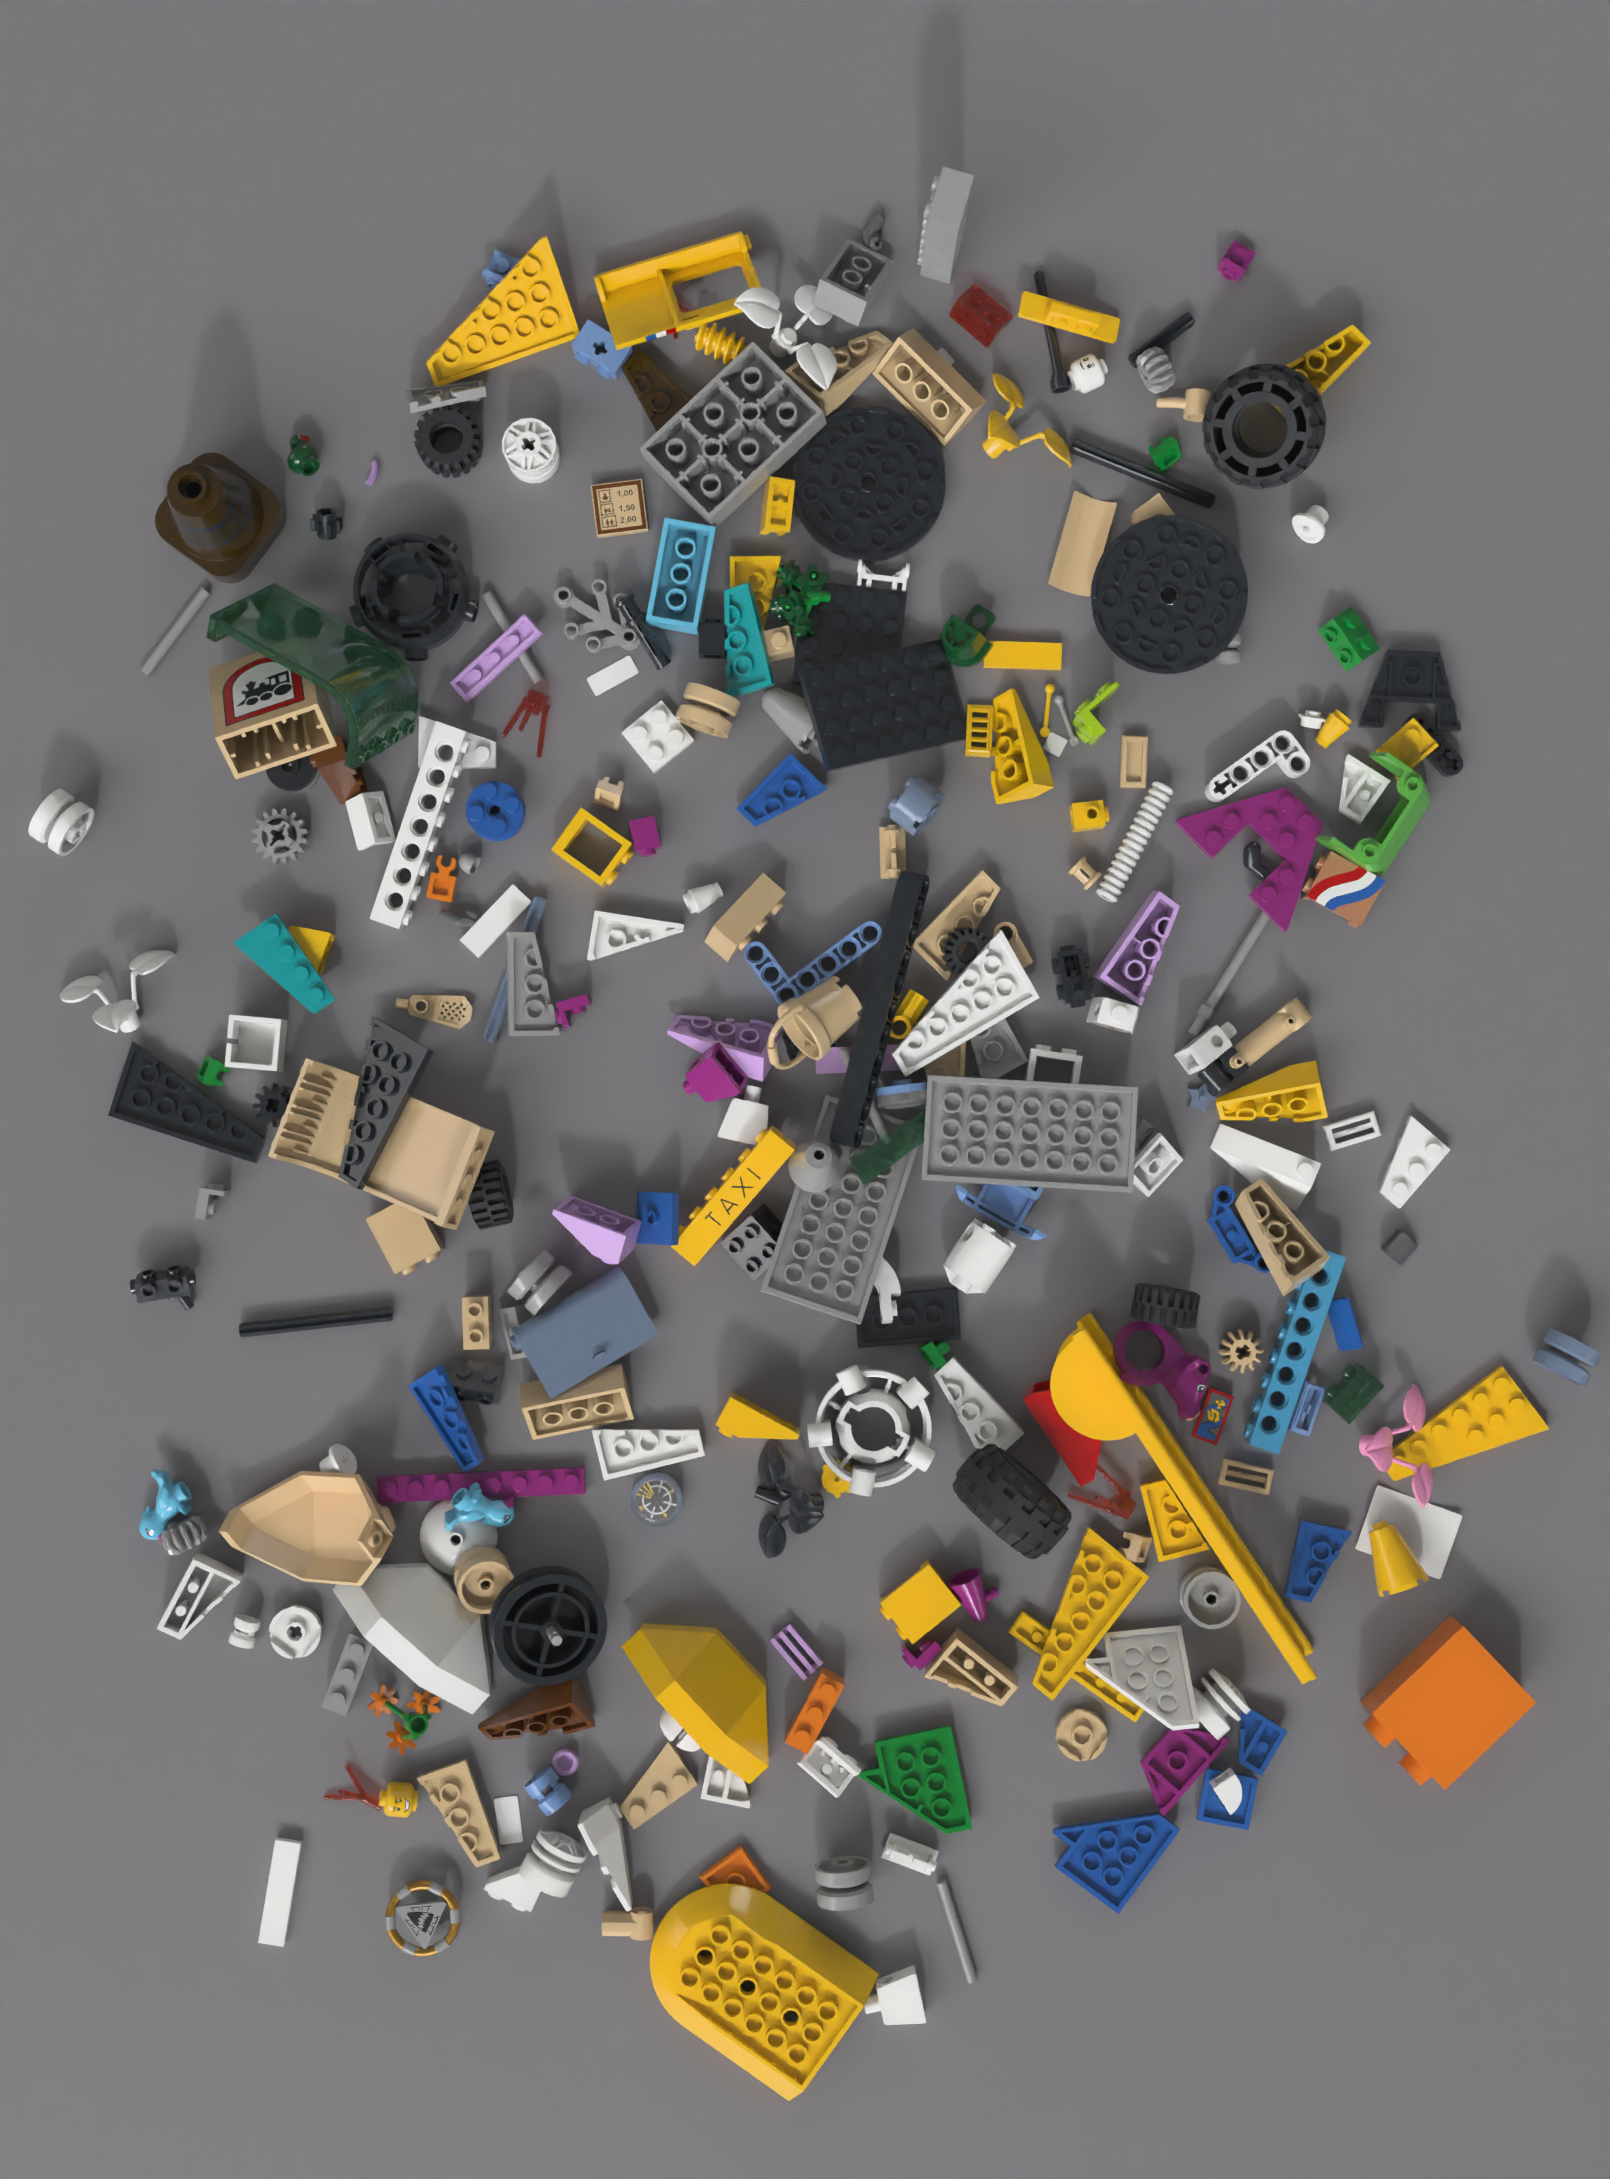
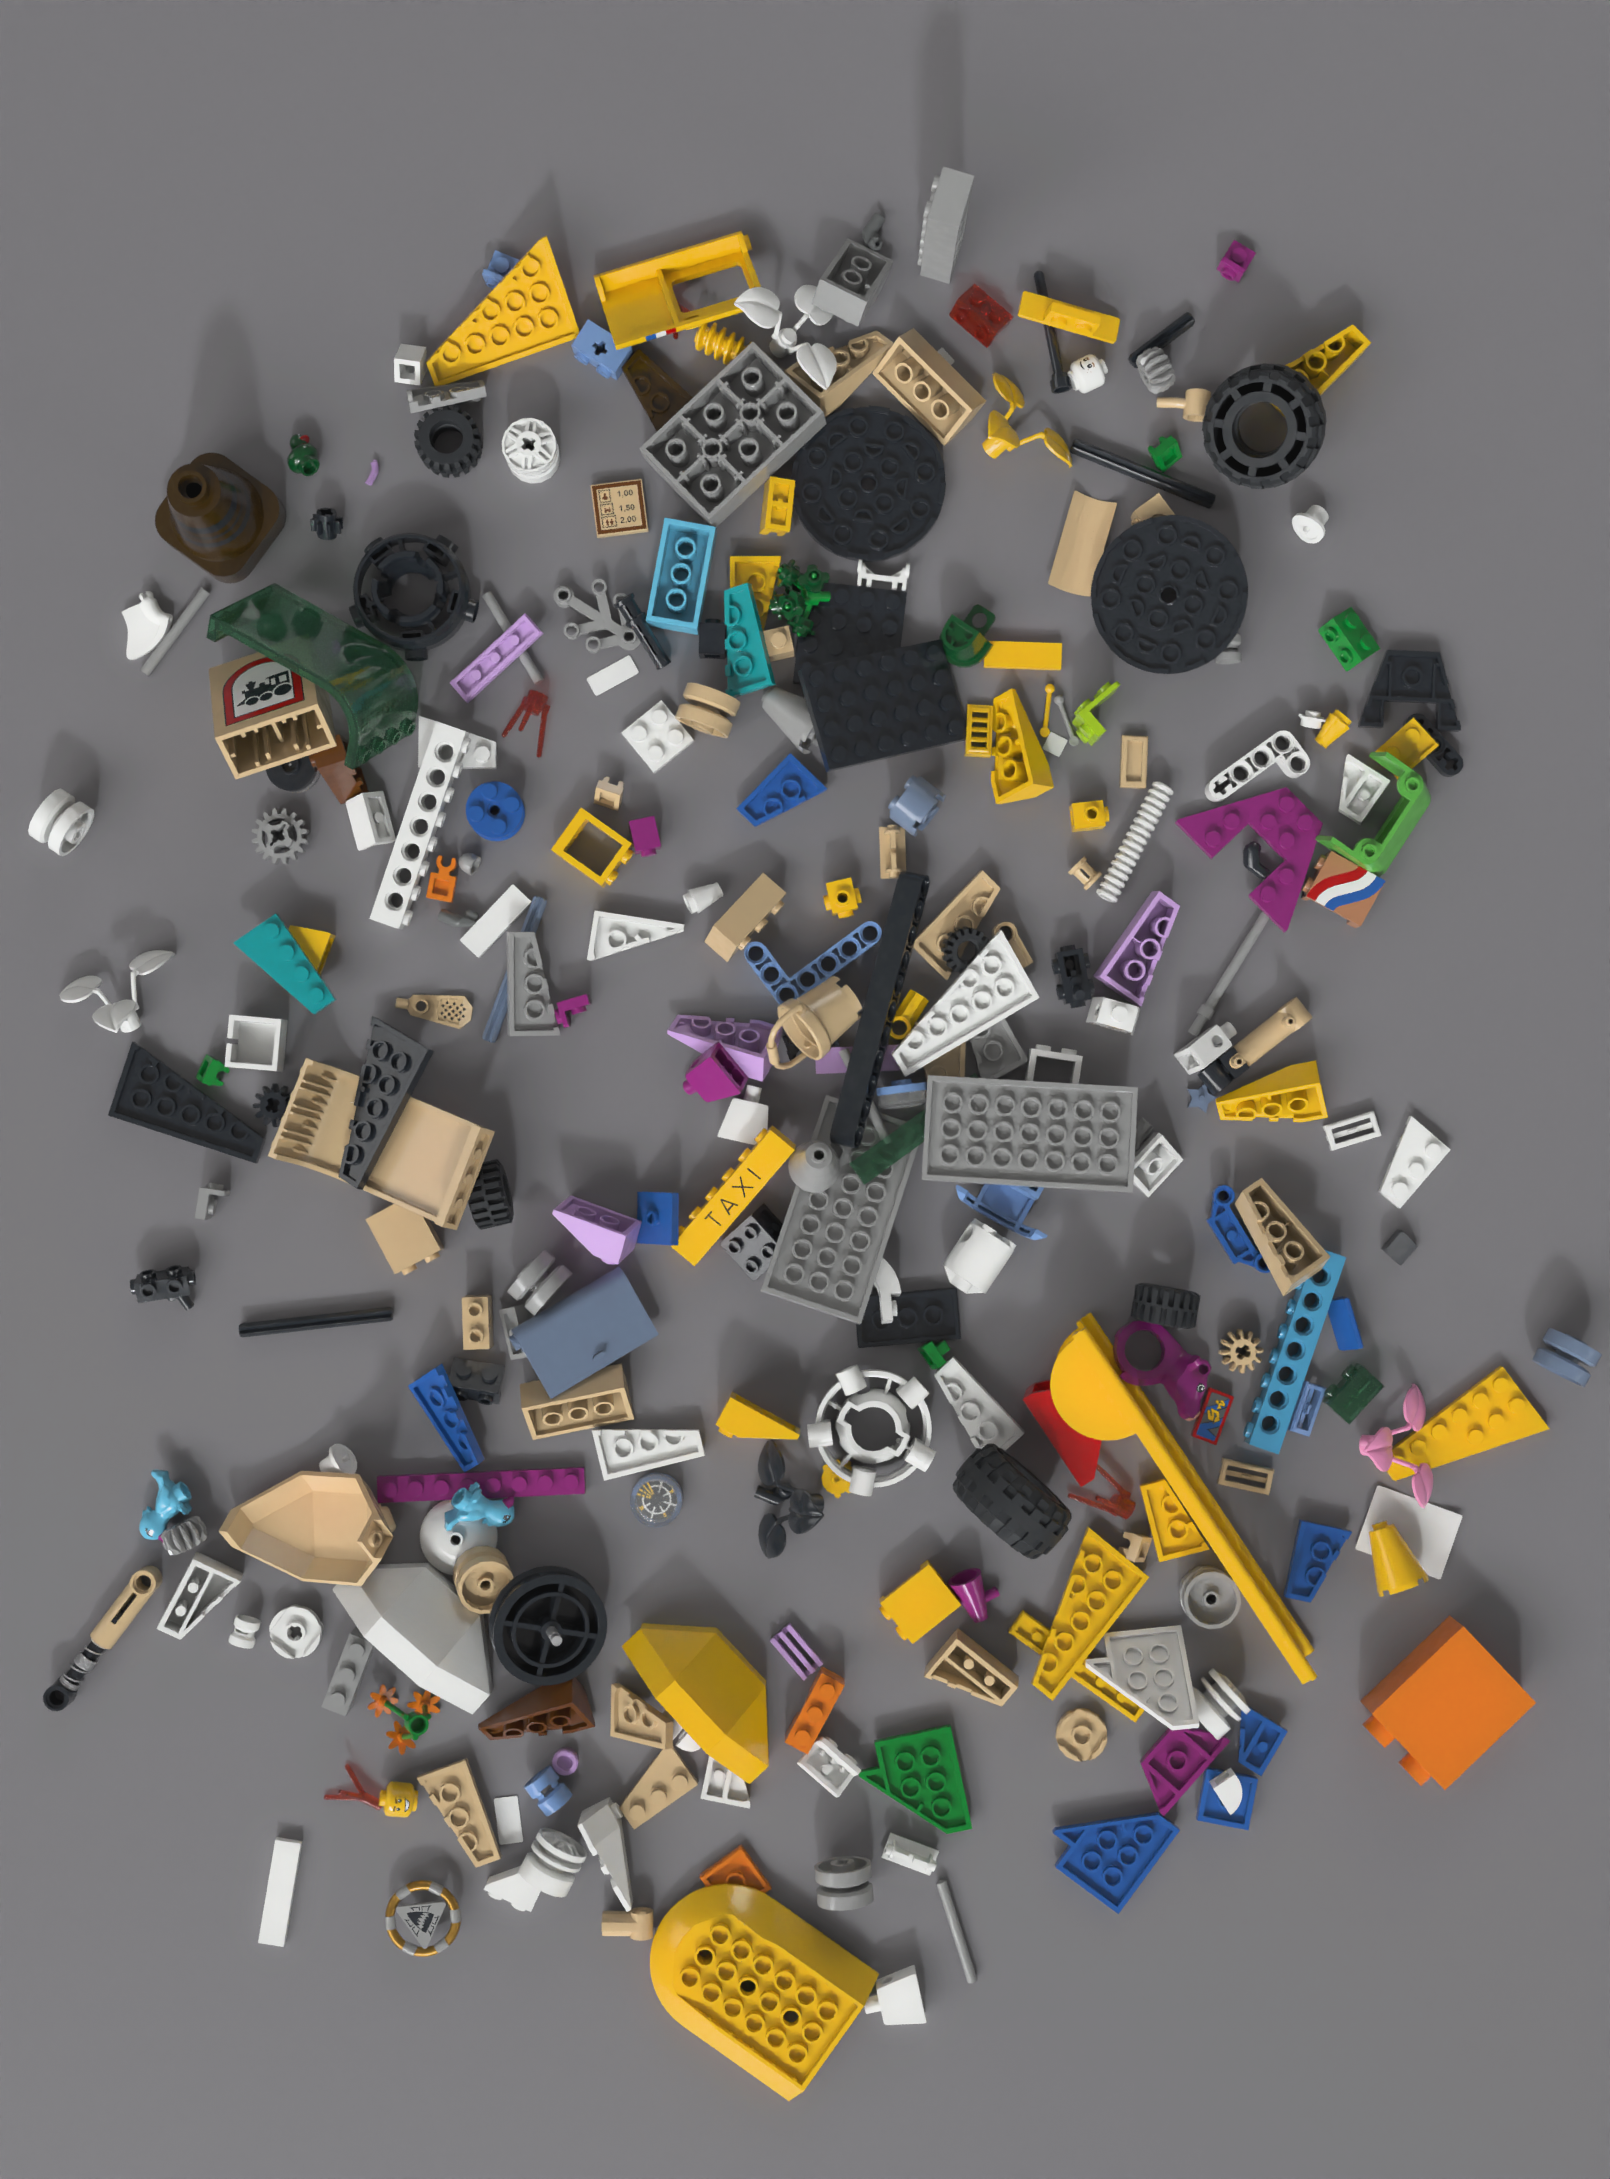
(104, 1636): none -> piece
(145, 625): none -> white arm
(410, 364): none -> white brick
(637, 1720): none -> tan wing
(842, 888): none -> yellow brick
(926, 1652): magenta bracket -> none
(1283, 1170): white wedge -> none

